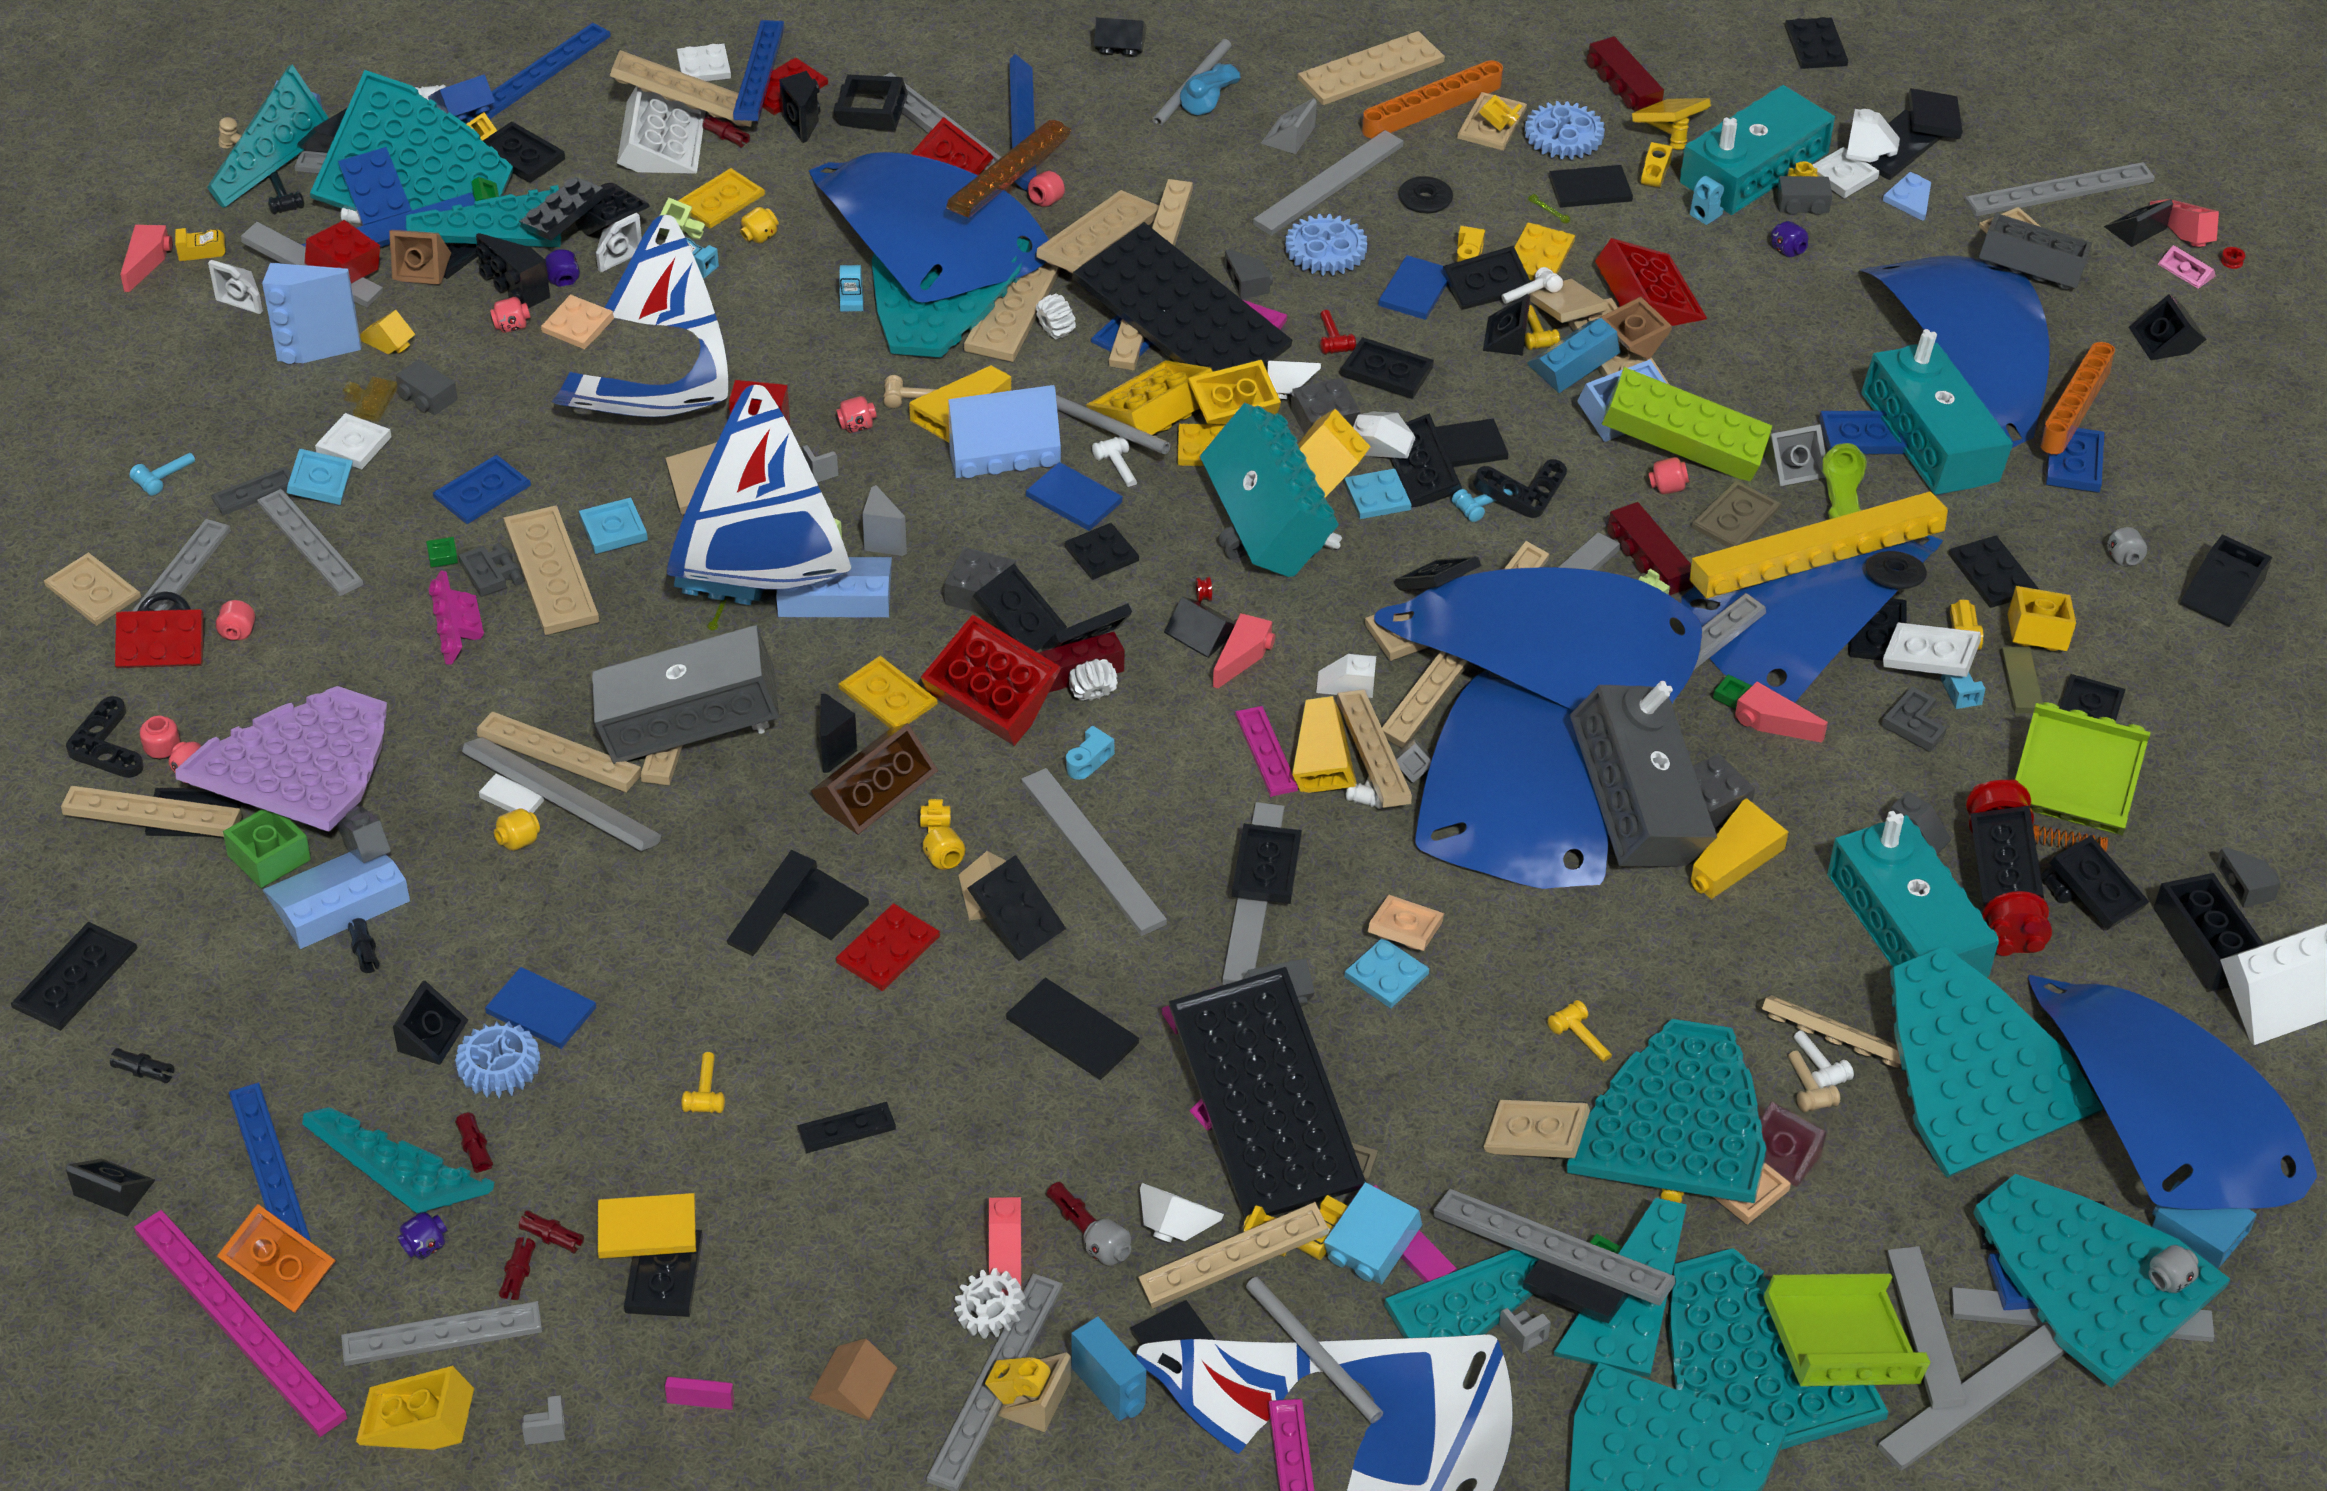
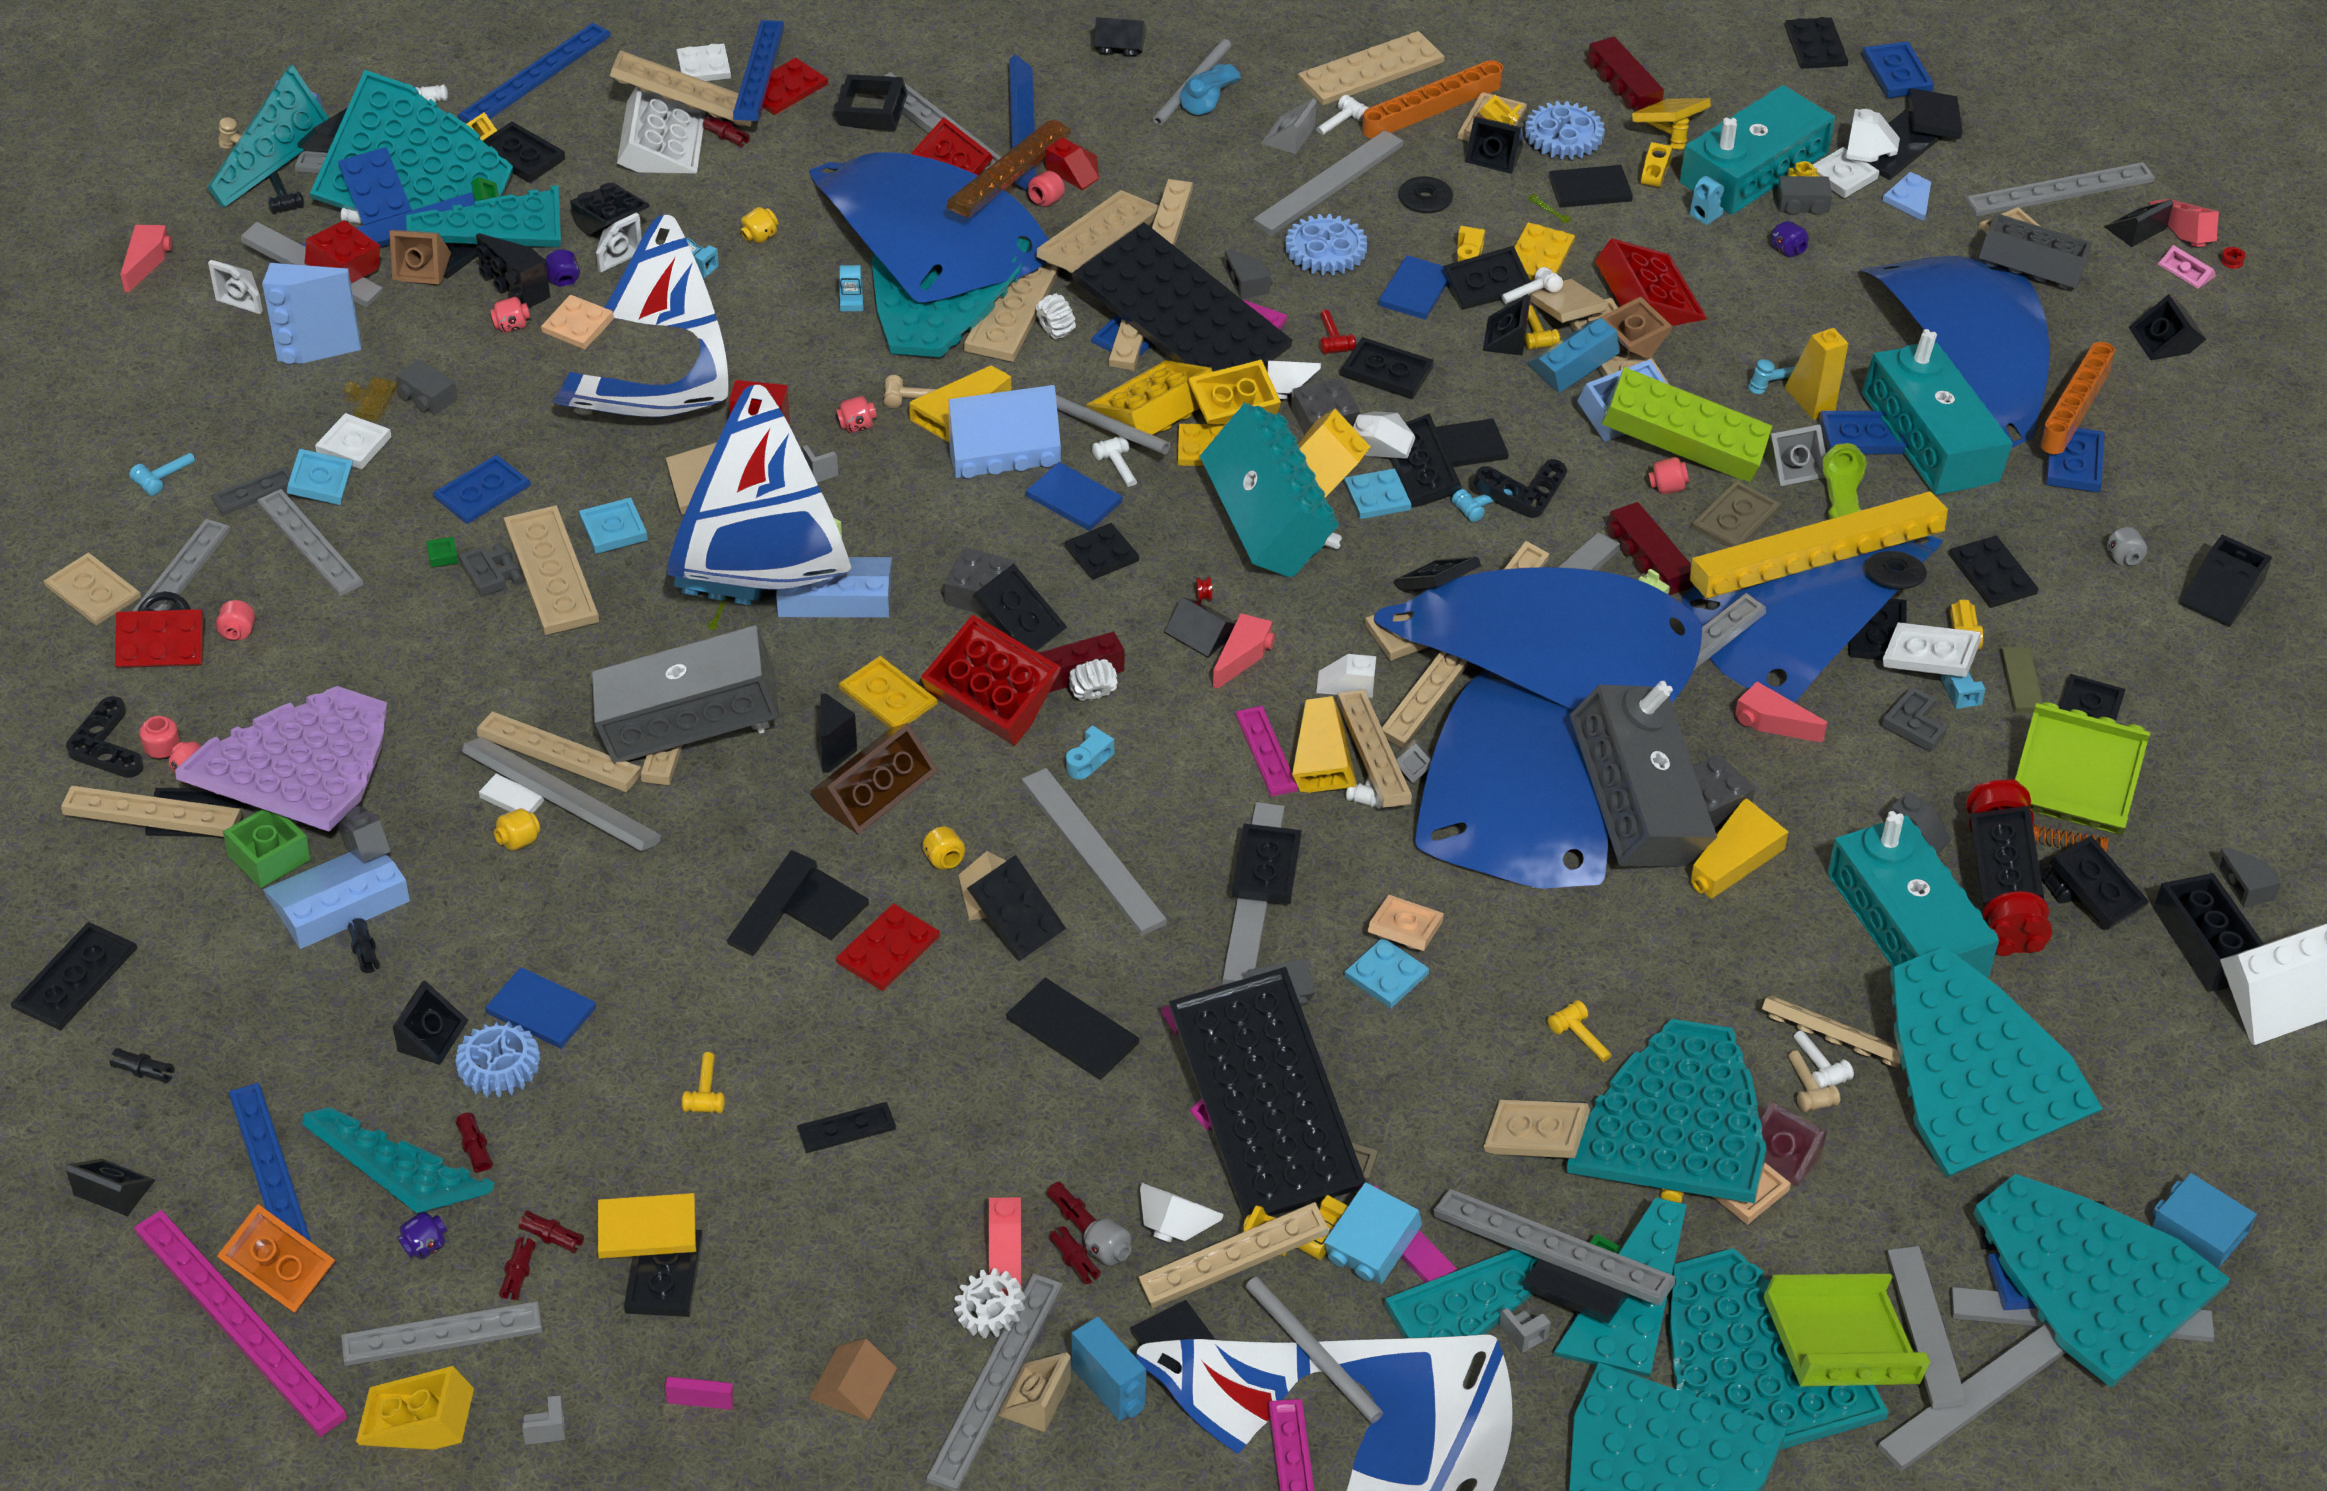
(199, 245): yellow leg -> none
(388, 333): yellow slope -> none
(455, 615): dark pink bracket -> none
(464, 97): blue slope -> none
(563, 208): black plate -> none
(682, 214): yellowish green brick -> none
(722, 197): yellow tile -> none
(800, 103): black slope -> none
(883, 525): light grey slope -> none
(935, 814): yellow gear -> none
(1020, 1378): yellow leg -> none
(1072, 163): none -> red slope
(1075, 1255): none -> dark red pin
(1090, 628): black tile -> none
(1232, 543): dark grey wheel -> none
(1349, 108): none -> white piece
(1494, 145): none -> black slope
(1730, 691): green plate -> none
(1764, 373): none -> medium azure piece
(1819, 373): none -> yellow slope
(1897, 68): none -> blue plate
(2041, 618): yellow brick -> none
(2173, 1269): light grey head -> none
(2181, 1100): blue piece -> none

